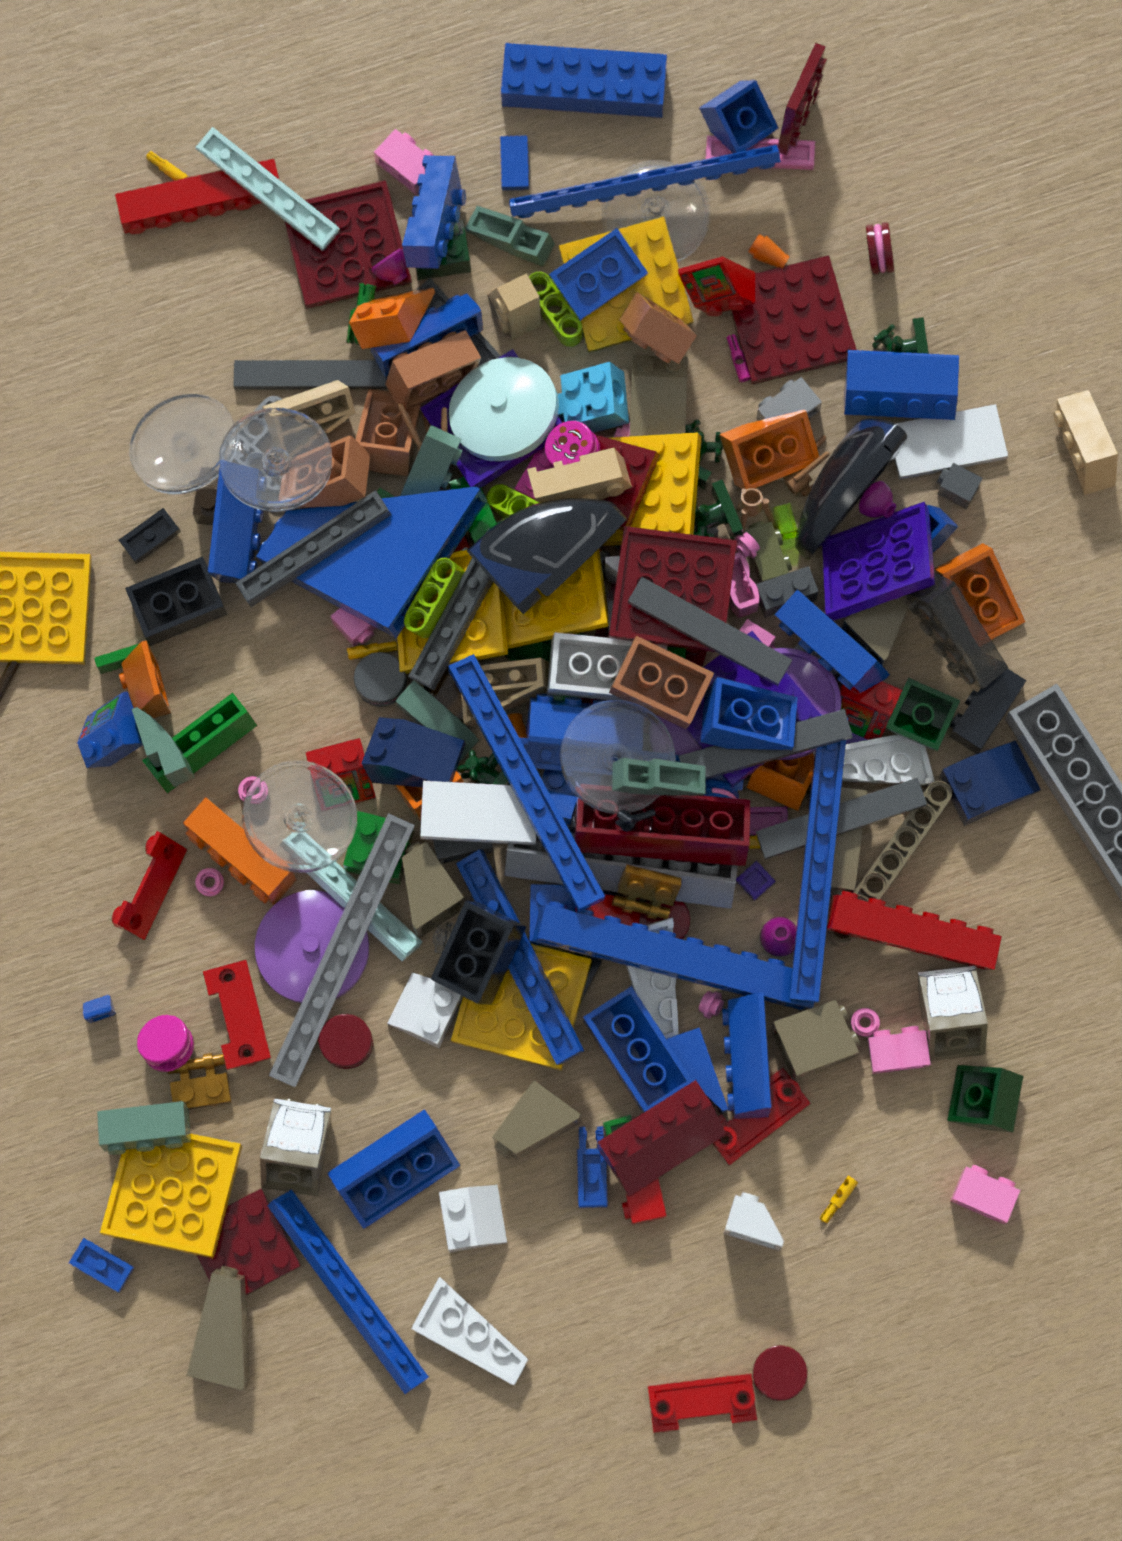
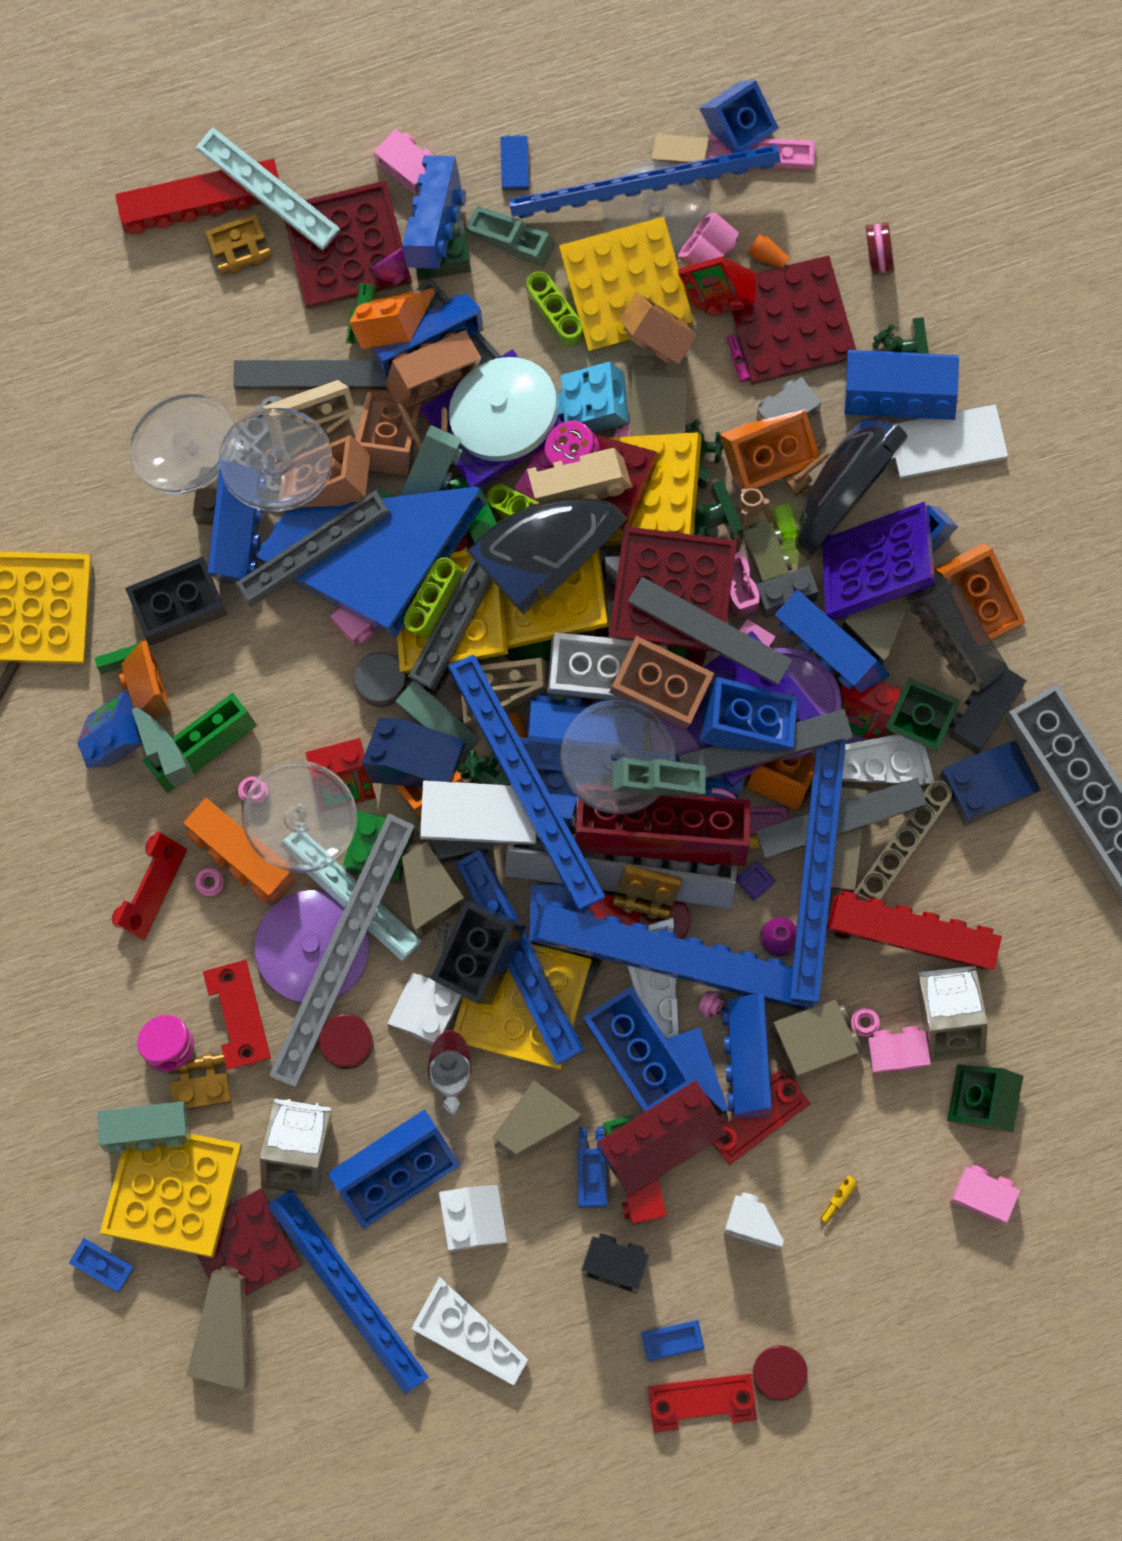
(98, 1009): blue slope -> none
(149, 535): black plate -> none
(166, 167): yellow piece -> none
(235, 237): none -> pearl gold plate
(364, 650): yellow pin -> none
(449, 1068): none -> light grey hair
(517, 306): tan wedge -> none
(583, 80): blue brick -> none
(598, 274): blue plate -> none
(615, 1263): none -> black brick
(628, 821): black hand -> none
(672, 1340): none -> blue tile
(680, 148): none -> tan tile
(709, 240): none -> bright pink brick
(747, 545): bright pink plate -> none
(803, 96): dark red plate -> none
(877, 501): magenta brick -> none
(958, 485): dark grey brick -> none
(1087, 442): tan wedge -> none

